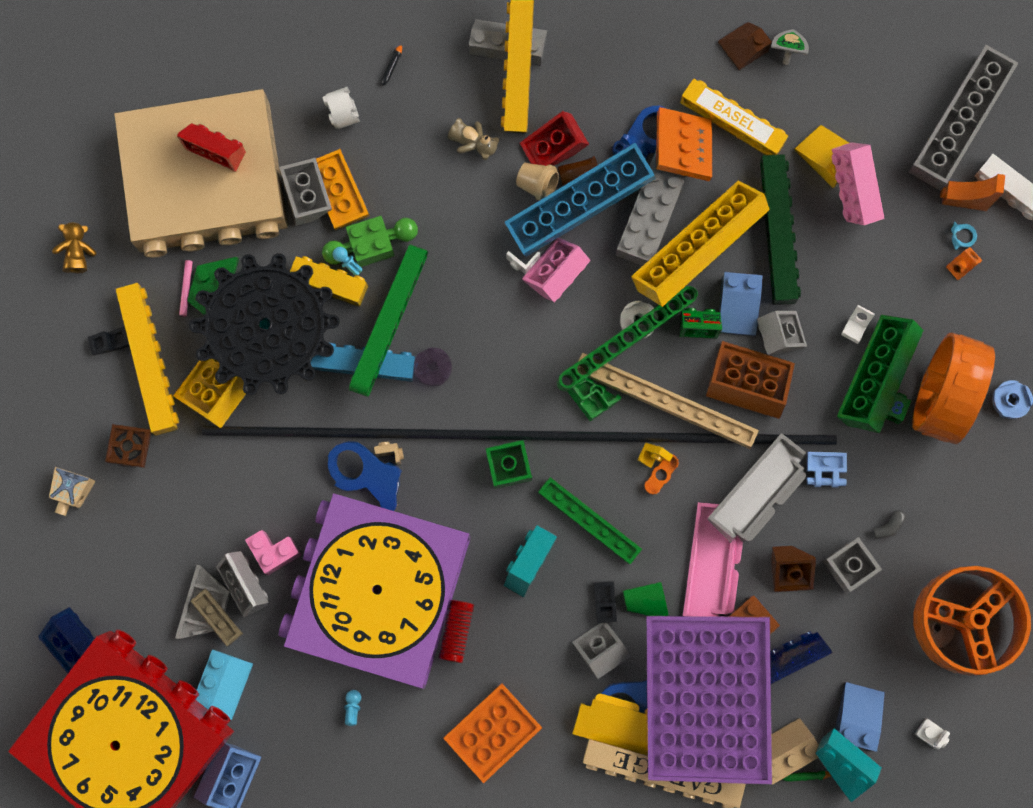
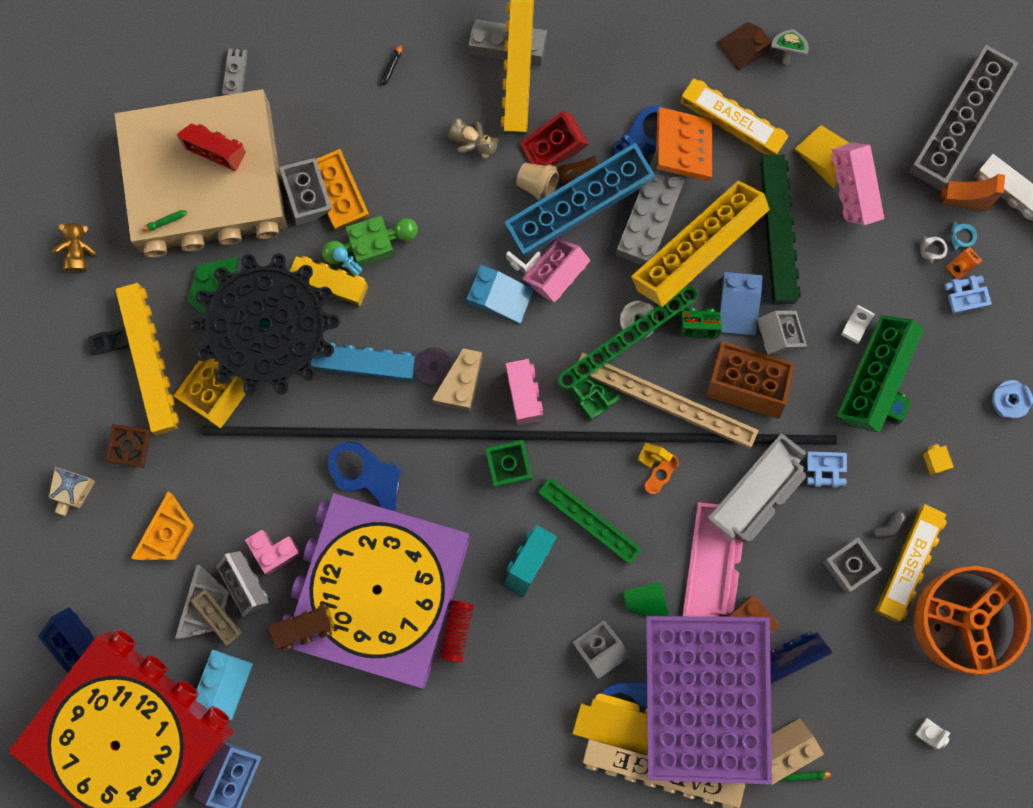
(165, 220): none -> green piece
(165, 533): none -> light orange wing
(185, 288): bright pink piece -> none
(234, 72): none -> light grey hinge
(302, 628): none -> reddish brown wedge
(342, 108): white brick -> none
(353, 698): medium azure axle -> none
(386, 449): tan bracket -> none
(388, 321): green beam -> none
(460, 383): none -> tan wedge
(492, 733): orange plate -> none
(499, 295): none -> slope
(524, 392): none -> bright pink brick
(605, 602): black slope -> none
(792, 569): reddish brown slope -> none
(847, 764): teal wedge -> none
(861, 716): medium blue slope -> none
(910, 563): none -> yellow brick
(931, 256): none -> light grey piece
(937, 459): none -> yellow brick
(953, 388): orange wheel -> none
(968, 300): none -> light blue plate

